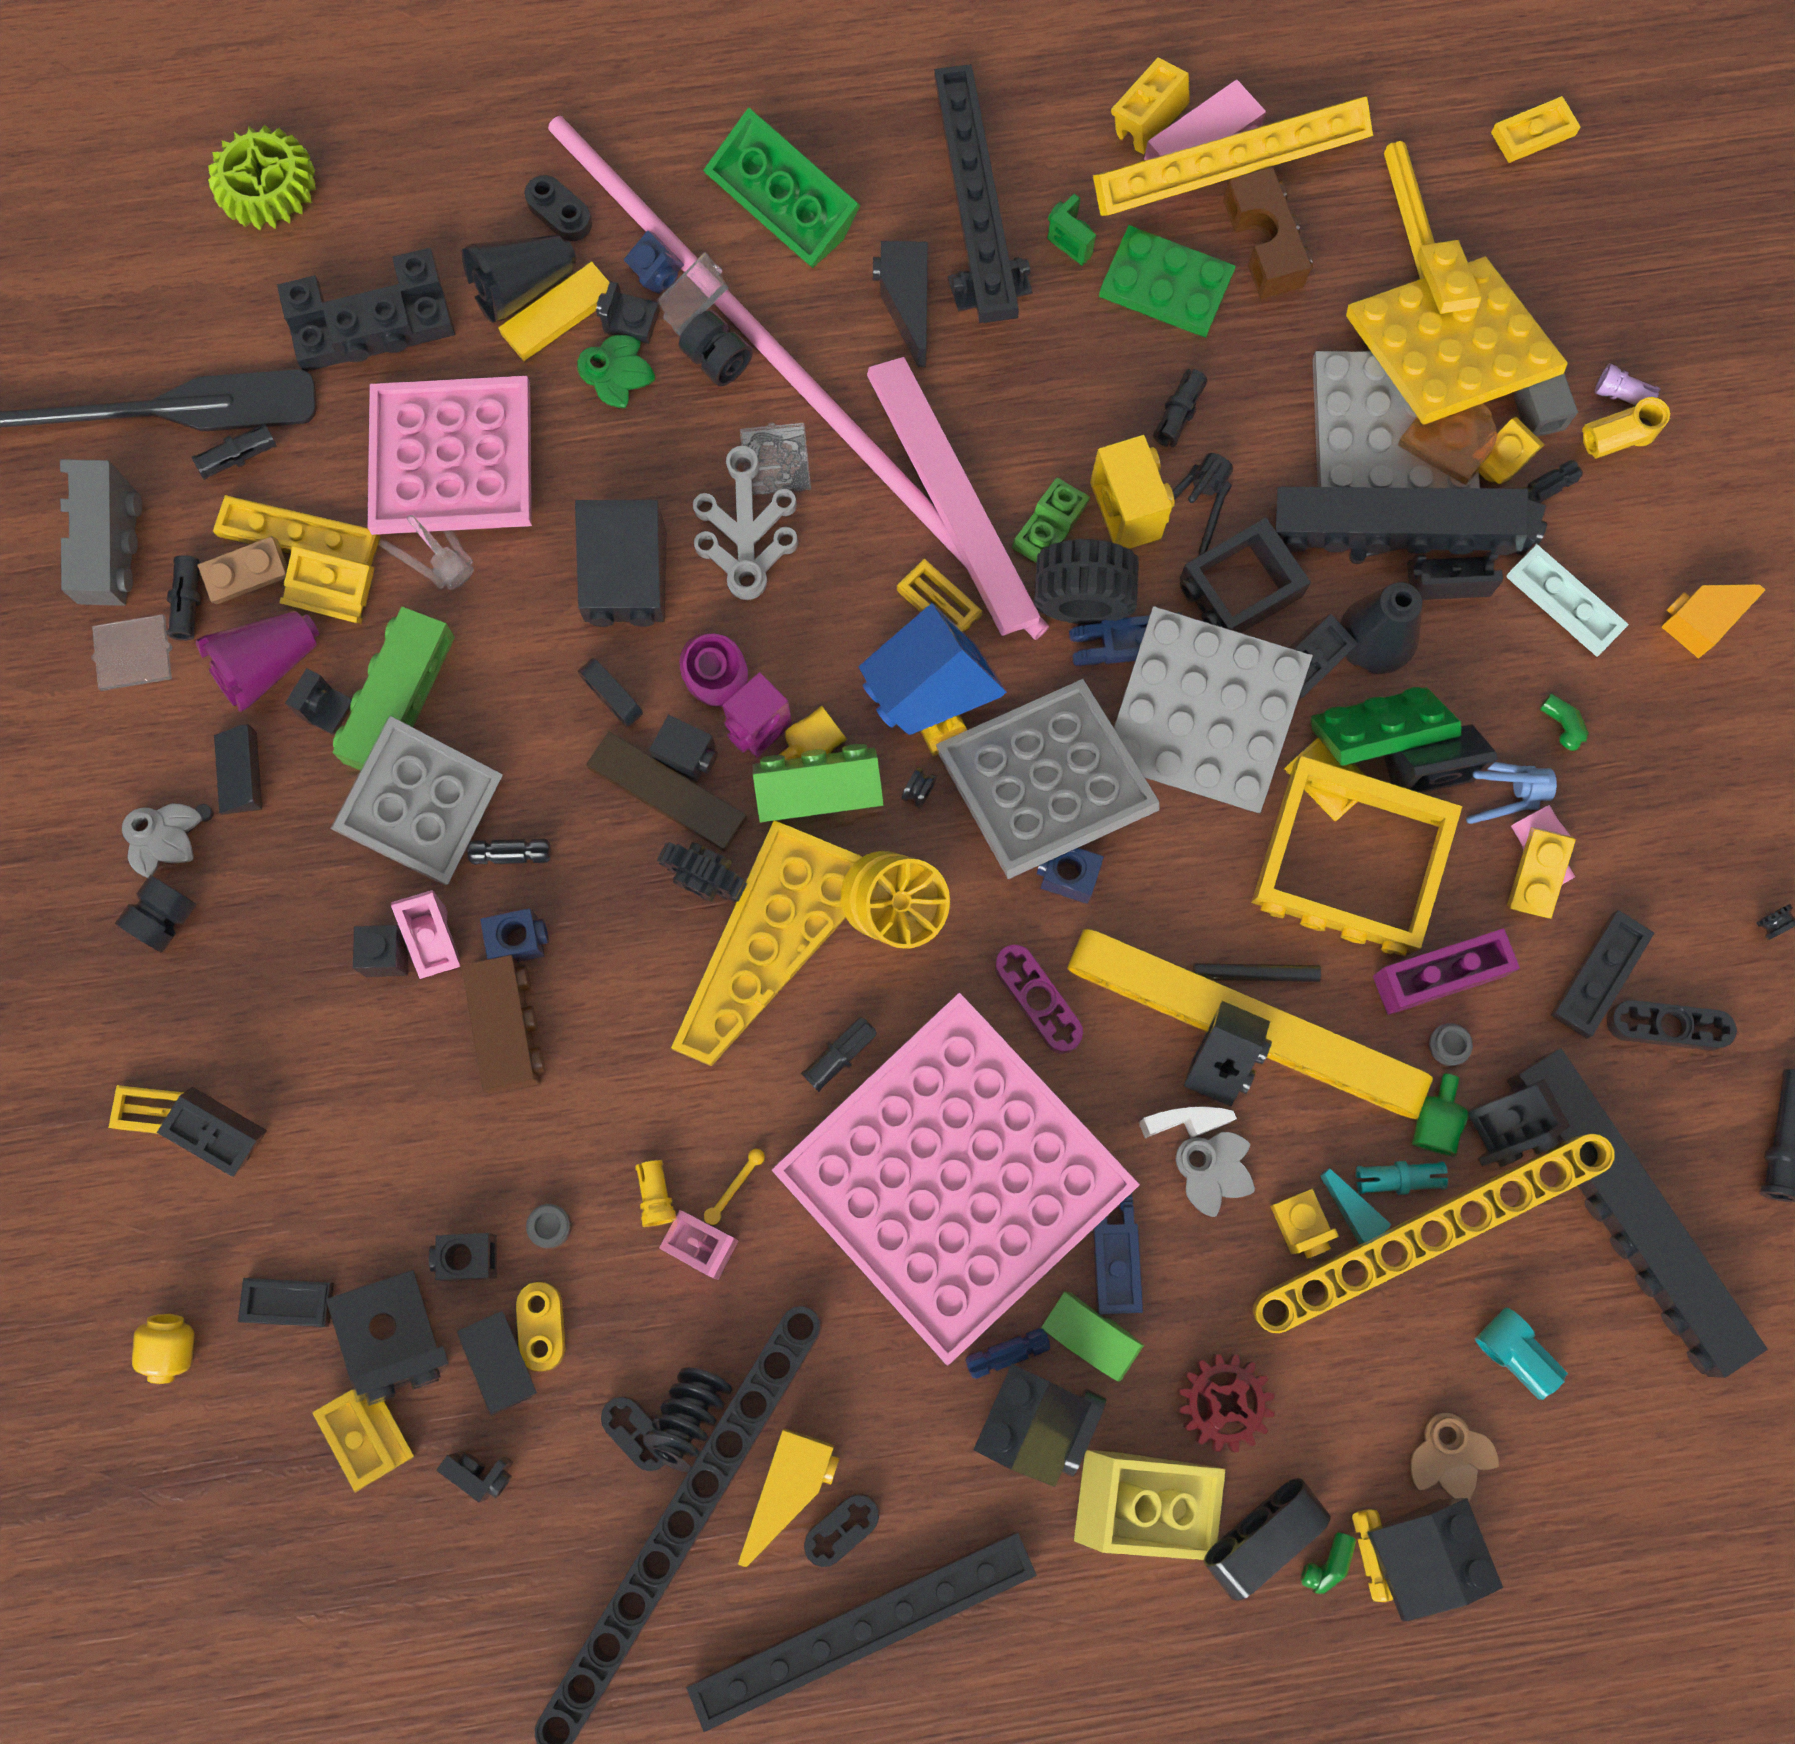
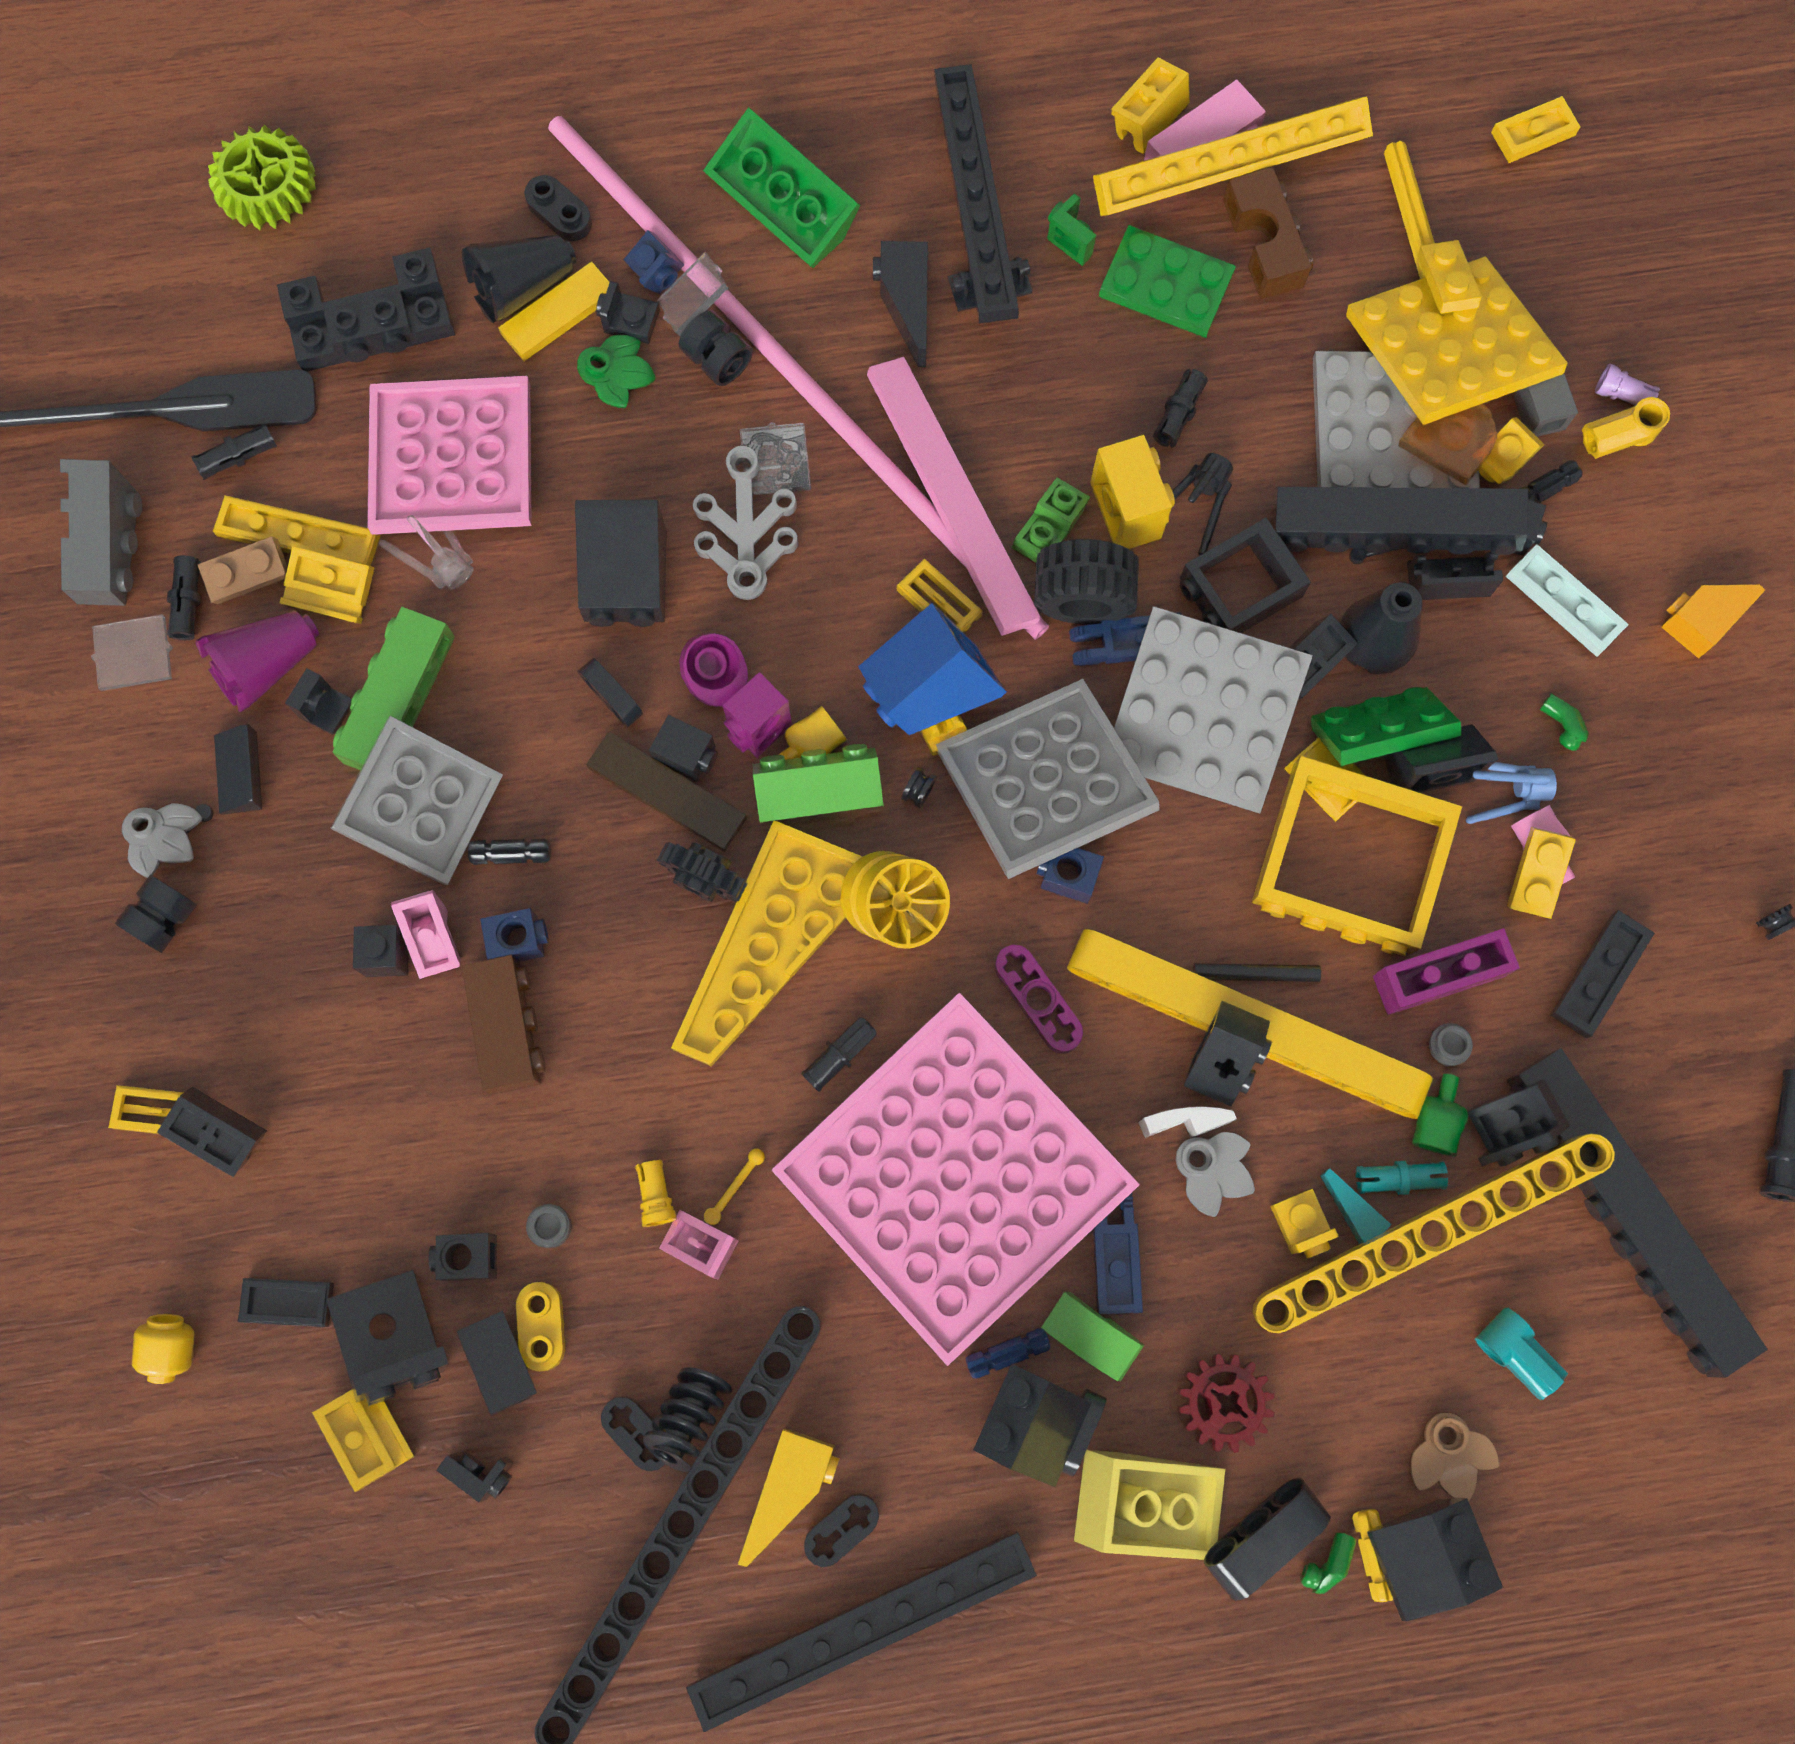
(1702, 1017): black beam -> none

